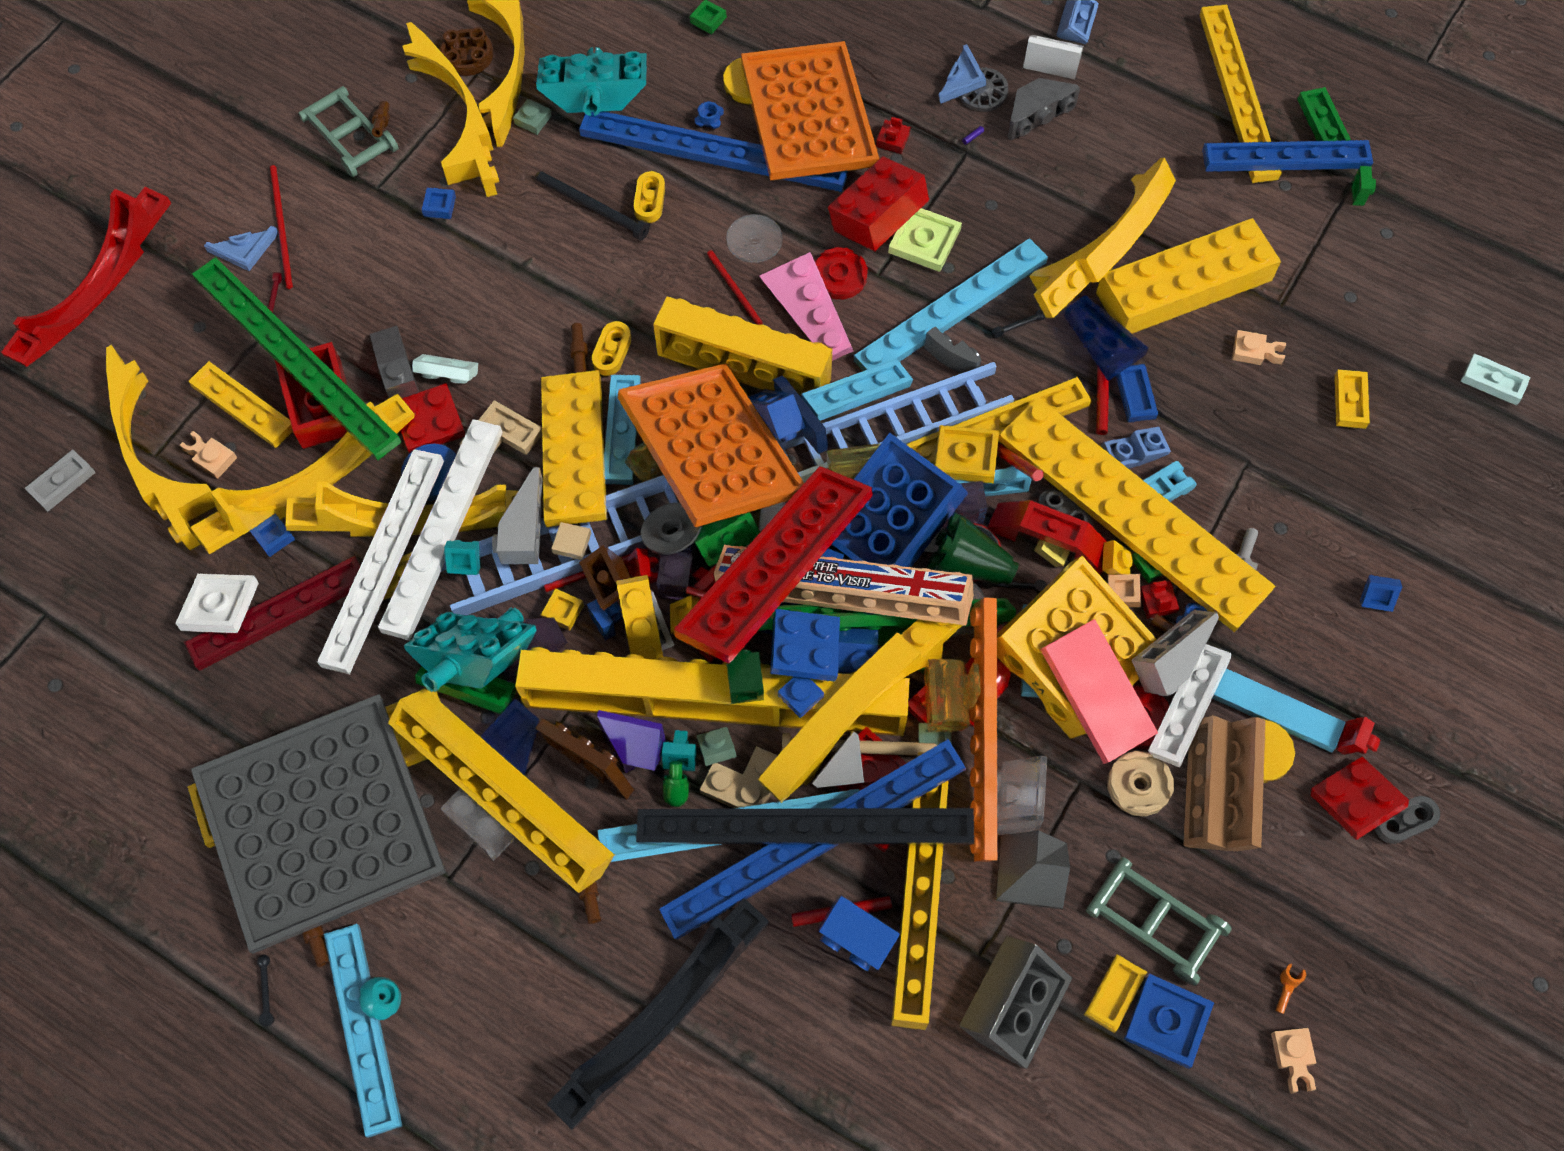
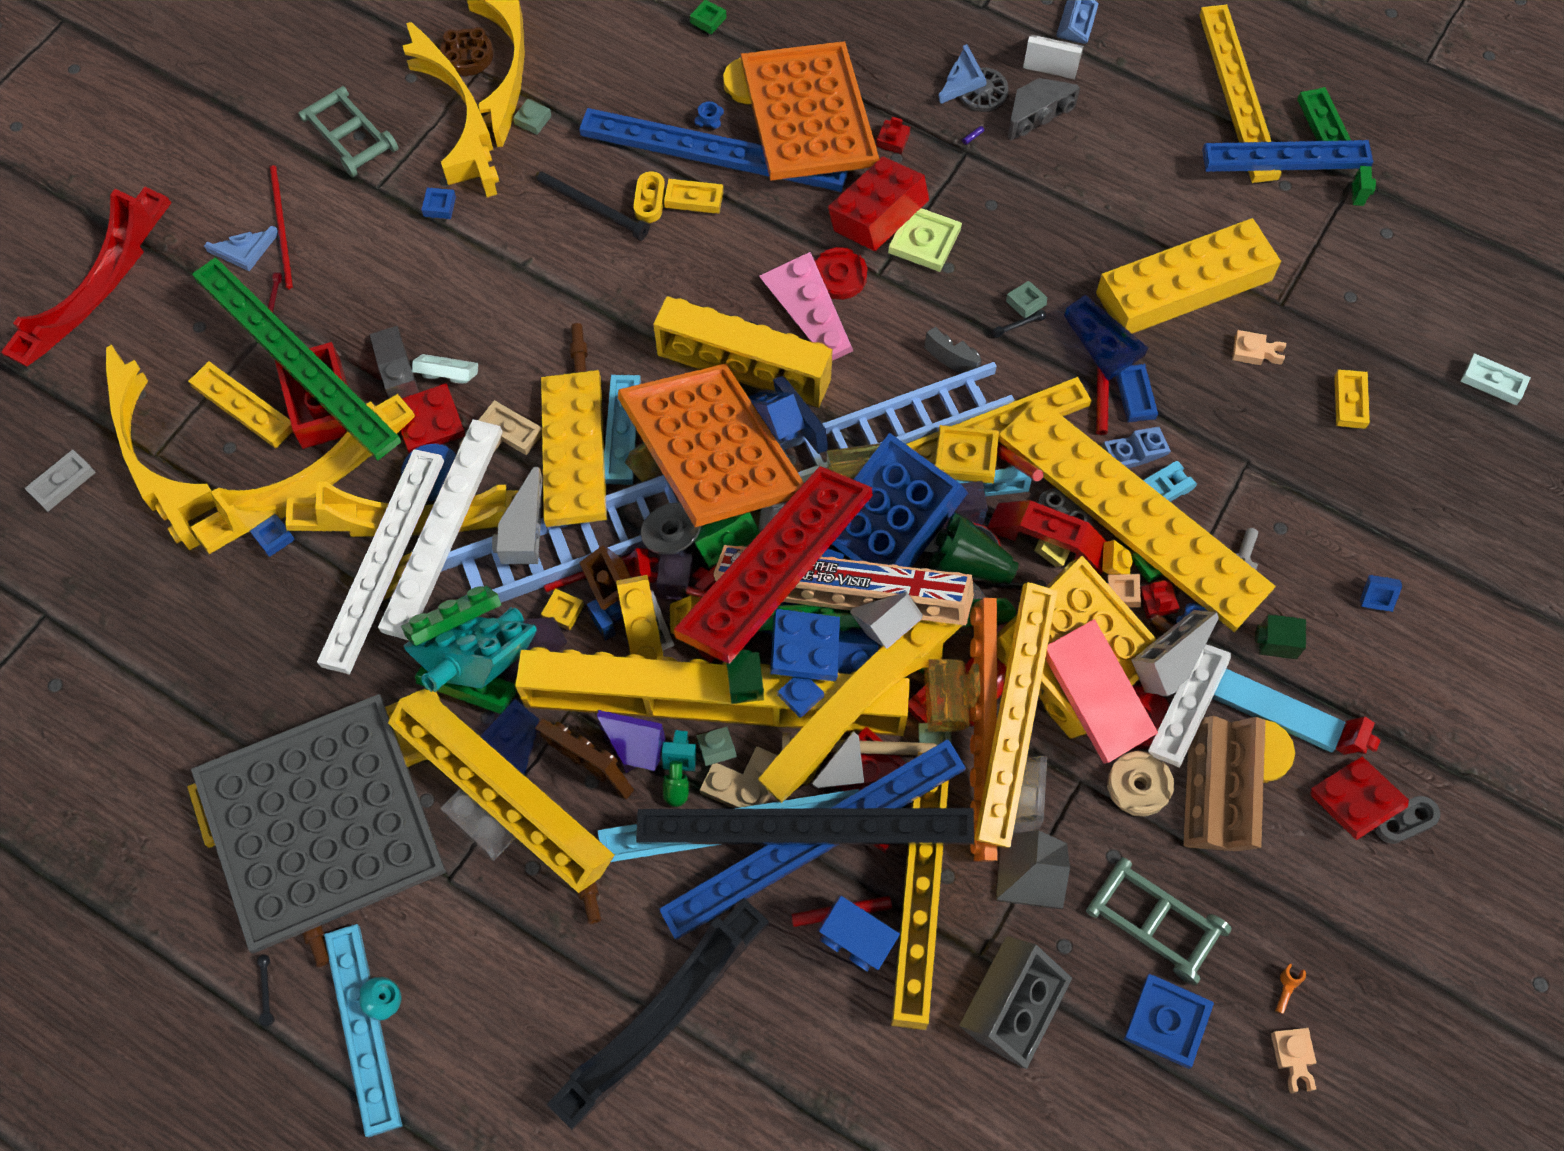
(210, 457): light nougat plate -> none
(217, 603): white plate -> none
(275, 614): dark red tile -> none
(380, 119): reddish brown bar -> none
(450, 615): none -> green plate
(462, 557): teal tile -> none
(571, 541): tan tile -> none
(592, 81): teal slope -> none
(609, 350): yellow plate -> none
(693, 196): none -> yellow plate
(734, 287): red axle -> none
(751, 230): clear dish -> none
(857, 389): medium azure plate -> none
(887, 618): none -> light grey slope
(953, 306): medium azure plate -> none
(1016, 715): none -> yellow plate
(1026, 299): none -> sand green plate
(1068, 277): yellow slope -> none
(1115, 993): yellow tile -> none
(1281, 636): none -> dark green brick

